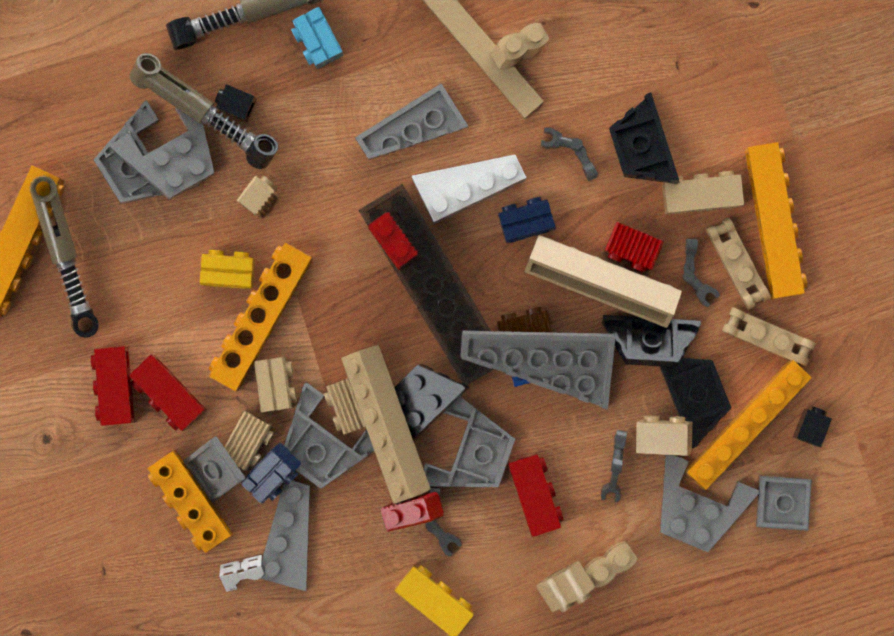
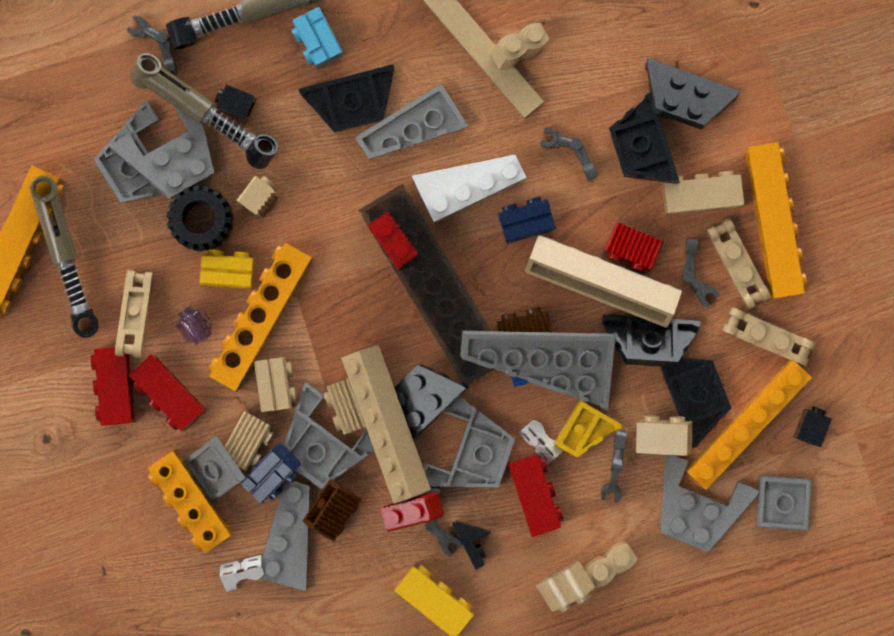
(134, 313): none -> tan plate
(161, 37): none -> dark grey piece
(184, 202): none -> black tyre
(194, 324): none -> head
(332, 510): none -> reddish brown brick
(351, 99): none -> black wing
(468, 534): none -> black slope
(539, 431): none -> white piece
(584, 429): none -> yellow wing
(686, 95): none -> black wing

